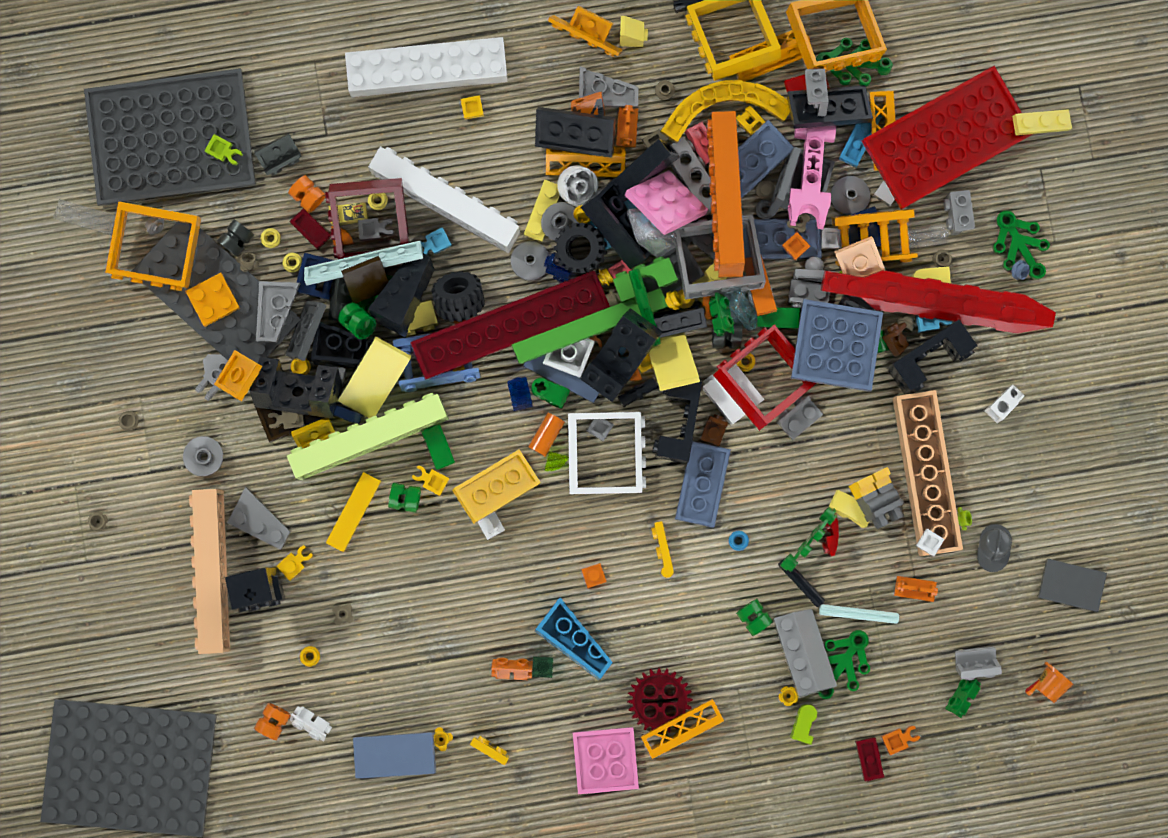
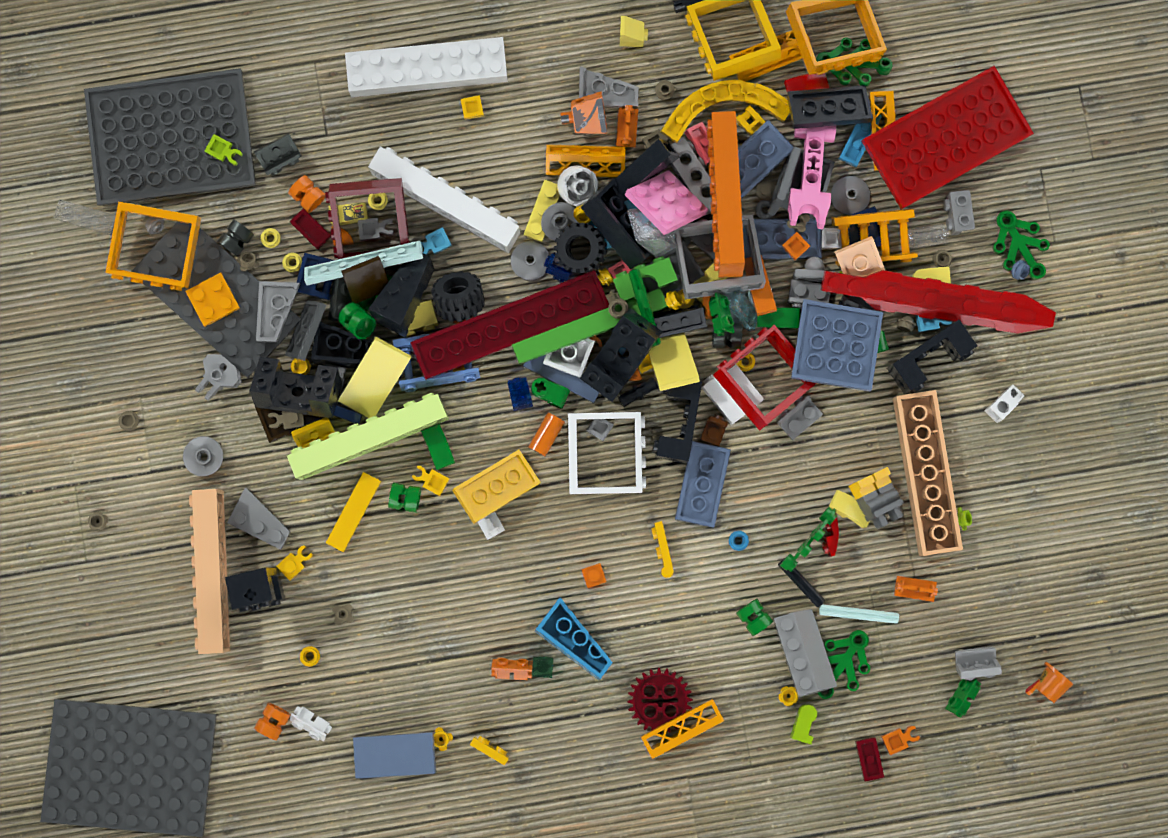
(238, 375): light orange plate -> none
(555, 461): clear neon green tile -> none
(575, 132): black plate -> none
(588, 27): light orange bracket -> none
(605, 760): bright pink plate -> none
(612, 305): none -> dark tan plate
(817, 90): light grey bracket -> none
(884, 194): white tile -> none
(895, 339): reddish brown bracket -> none
(930, 542): white tile -> none
(994, 548): dark grey piece -> none
(1042, 122): light yellow plate -> none
(1072, 585): dark grey tile -> none

